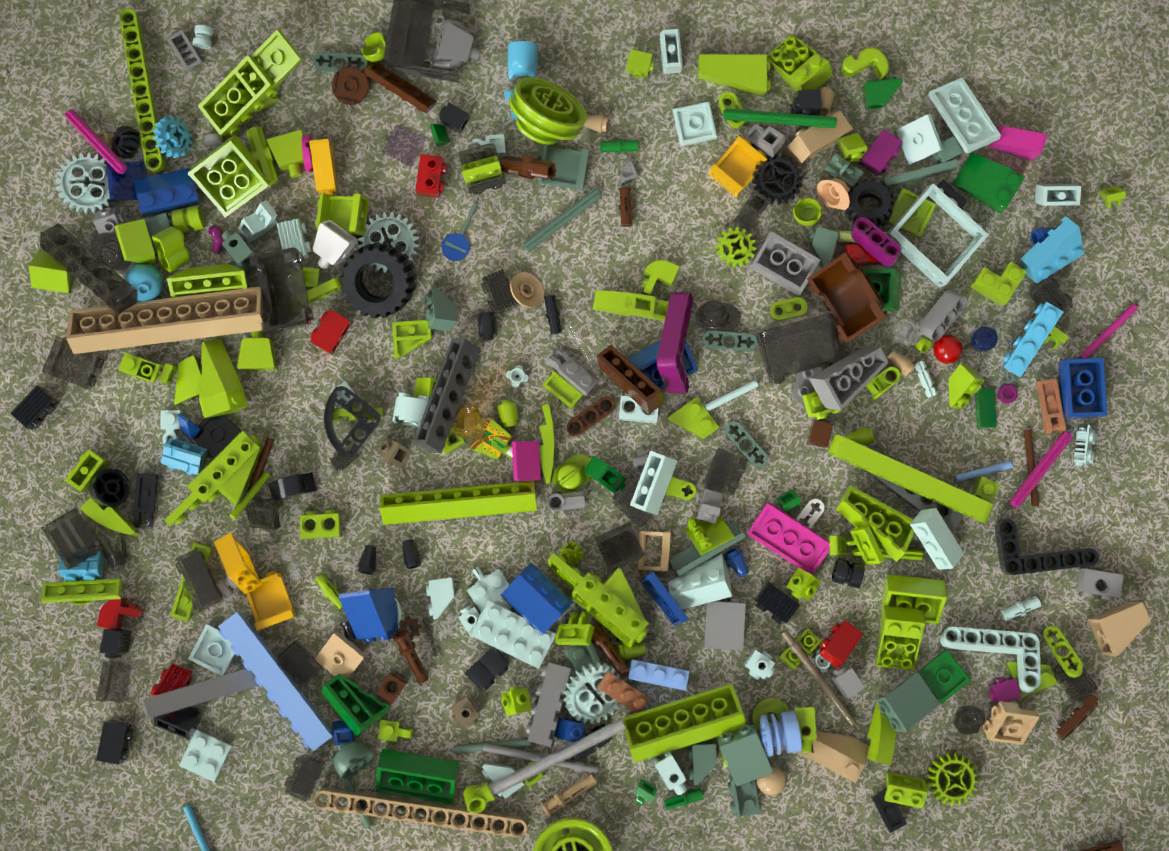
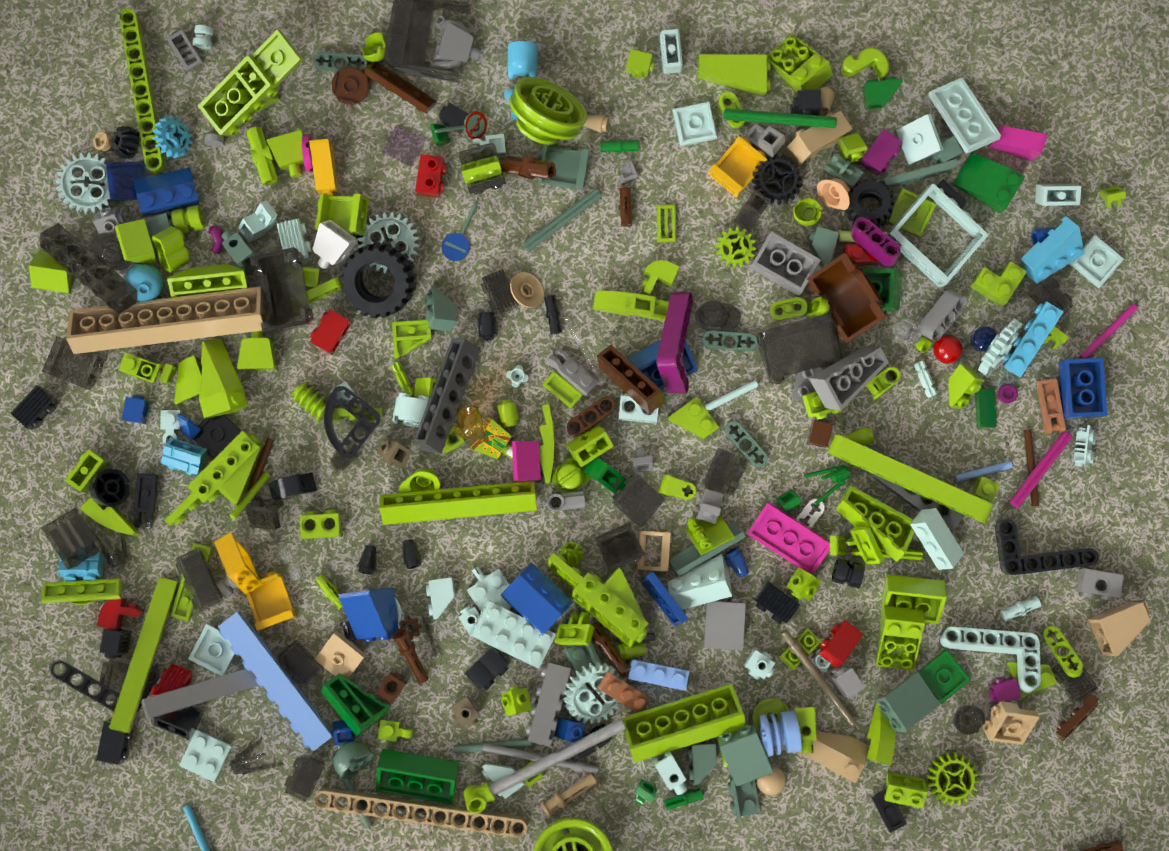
(96, 141): dark pink axle -> none
(103, 690): none -> black beam
(135, 409): none -> blue brick
(144, 655): none -> lime tile
(229, 175): lime slope -> none
(242, 764): none -> clear smoke plant
(310, 400): none -> lime piece
(402, 378): none -> lime axle
(421, 480): none -> lime piece
(474, 126): none -> piece
(589, 445): none -> lime brick
(653, 483): light aqua brick -> none
(666, 239): none -> lime tile
(817, 307): none -> lime plate
(837, 474): none -> green plant
(902, 363): tan cone -> none
(1000, 346): none -> light aqua gear
(1097, 262): none -> light aqua plate

